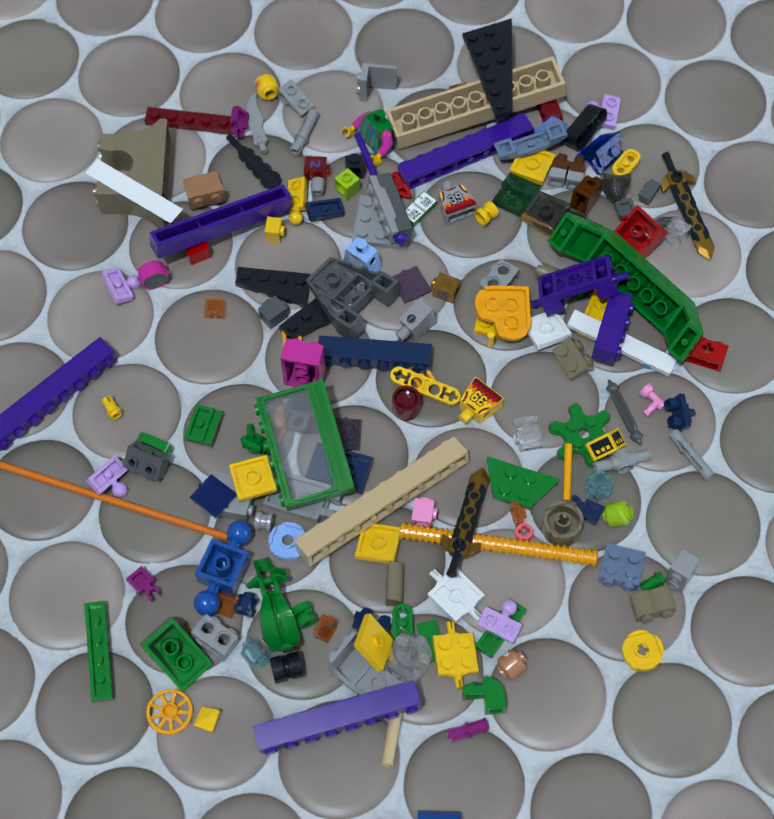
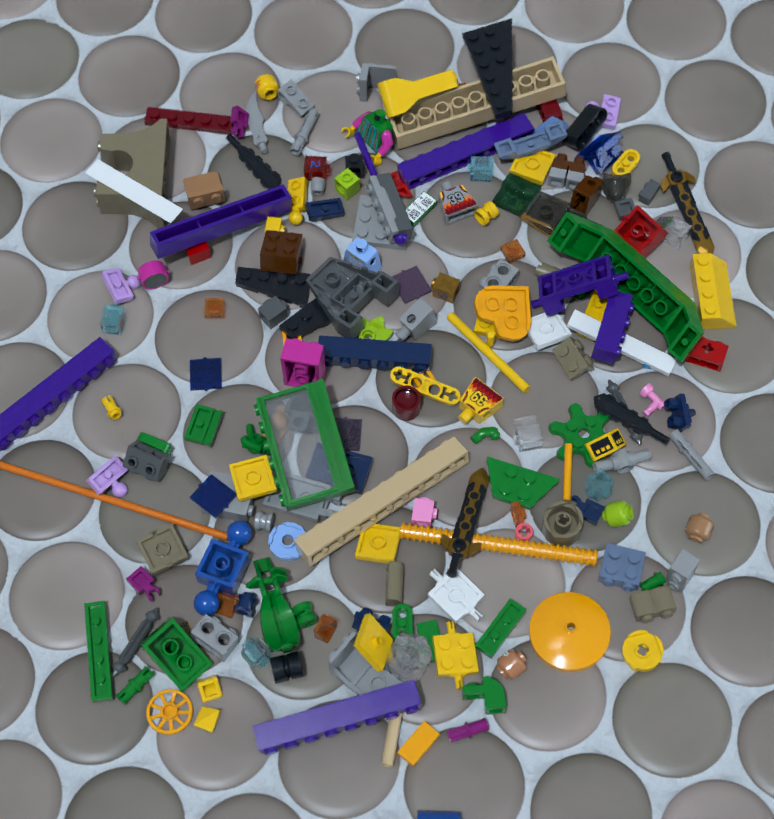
(112, 319): none -> clear light blue brick
(133, 644): none -> dark grey wheel
(134, 685): none -> green pin
(162, 549): none -> dark tan plate
(205, 374): none -> clear blue piece
(209, 688): none -> yellow slope
(281, 252): none -> reddish brown brick
(375, 329): none -> lime plate
(401, 94): none -> yellow arm
(418, 744): none -> light orange tile
(480, 169): none -> clear light blue brick
(485, 432): none -> green arm
(488, 352): none -> yellow piece
(499, 623): lavender plate -> none
(513, 251): none -> clear orange plate
(566, 648): none -> light orange dish
(617, 411): none -> black sword
(699, 527): none -> medium nougat head
(712, 291): none -> yellow slope

